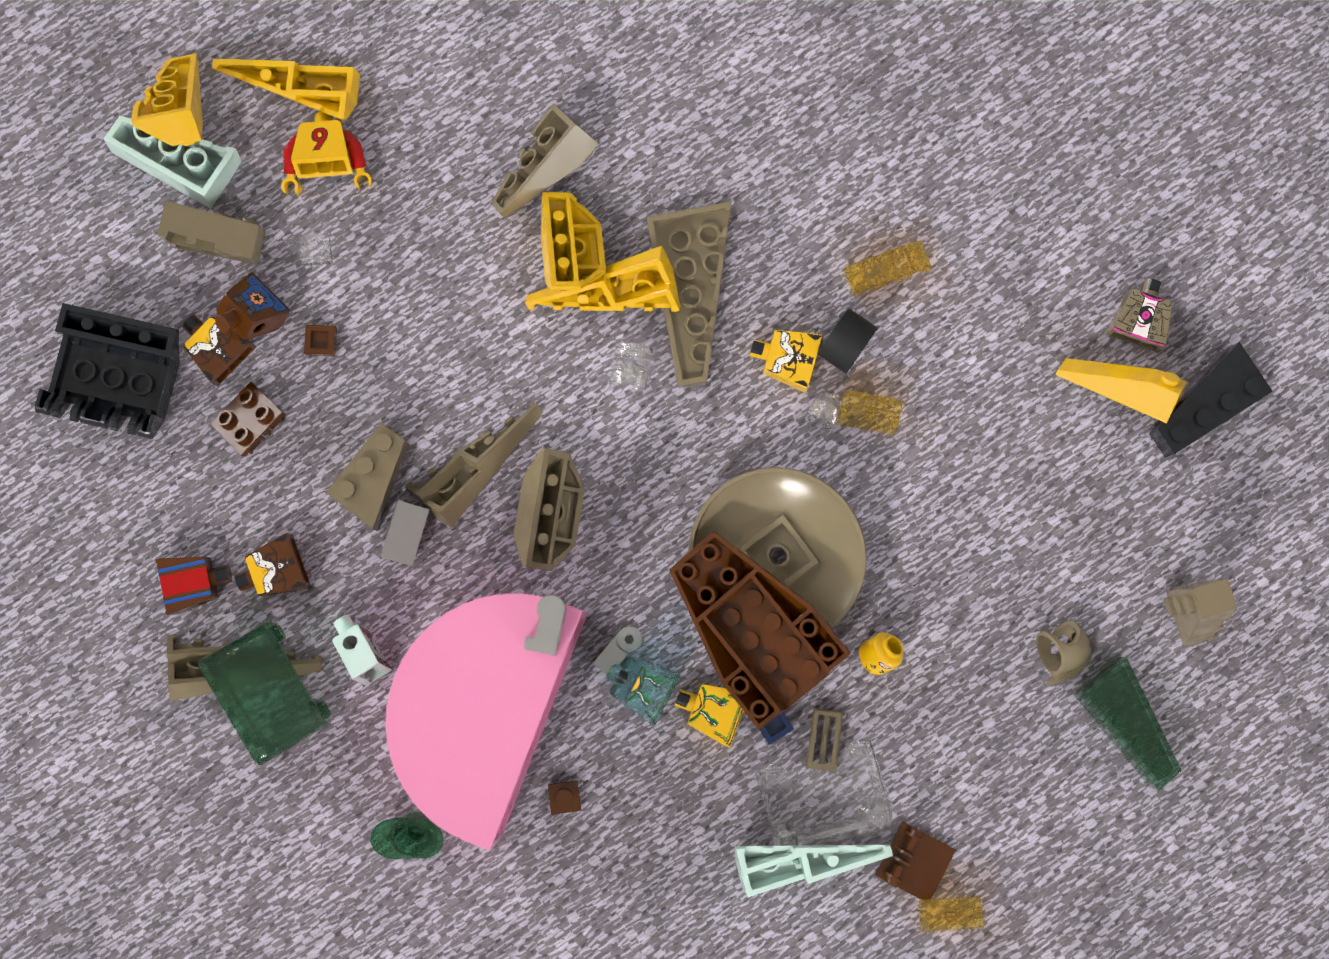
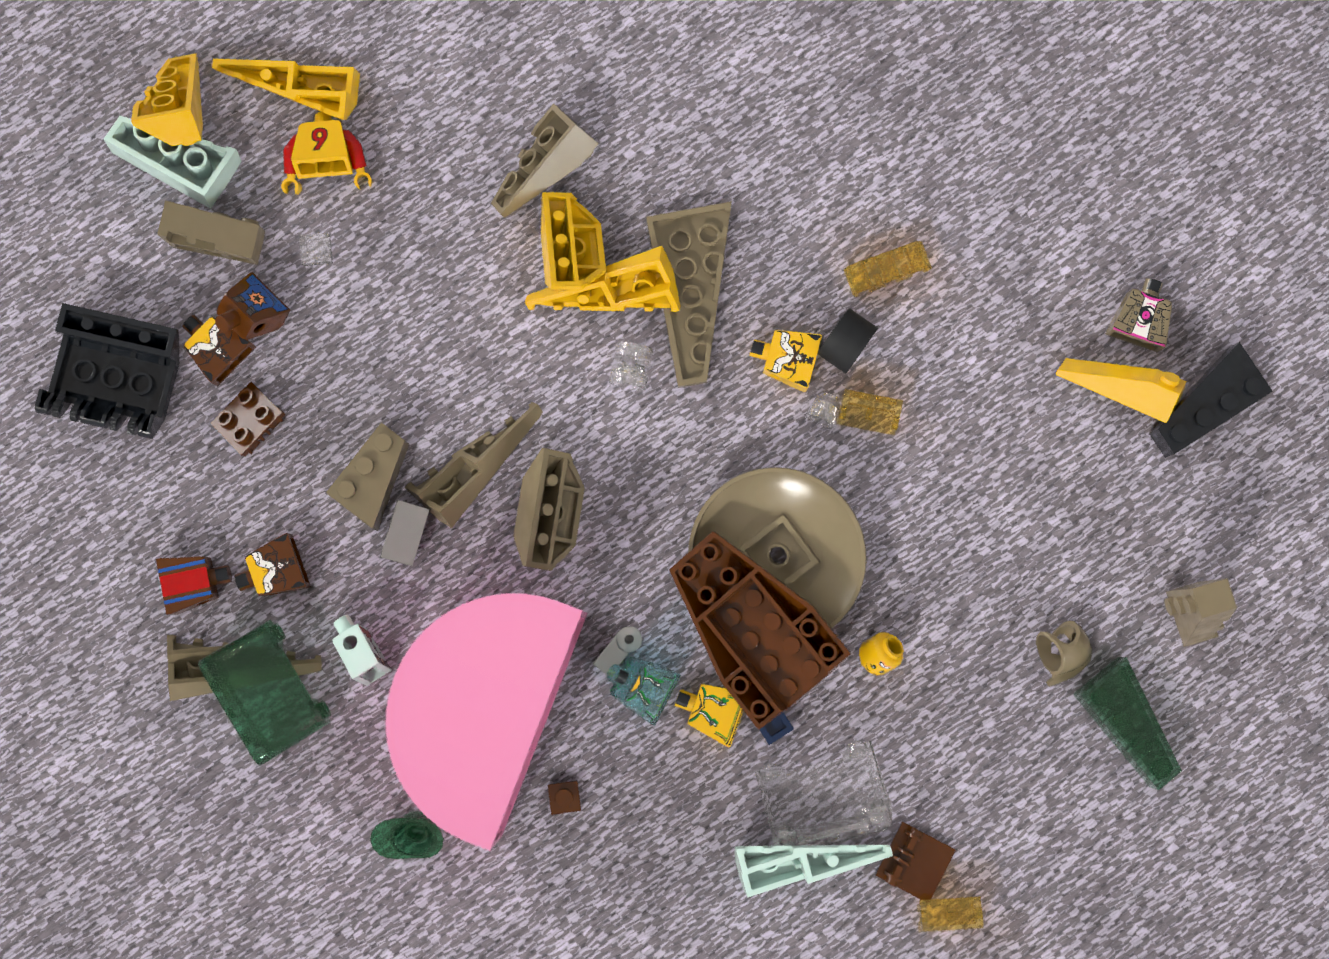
(320, 340): reddish brown plate -> none
(550, 624): light grey leg -> none
(820, 765): dark tan tile -> none

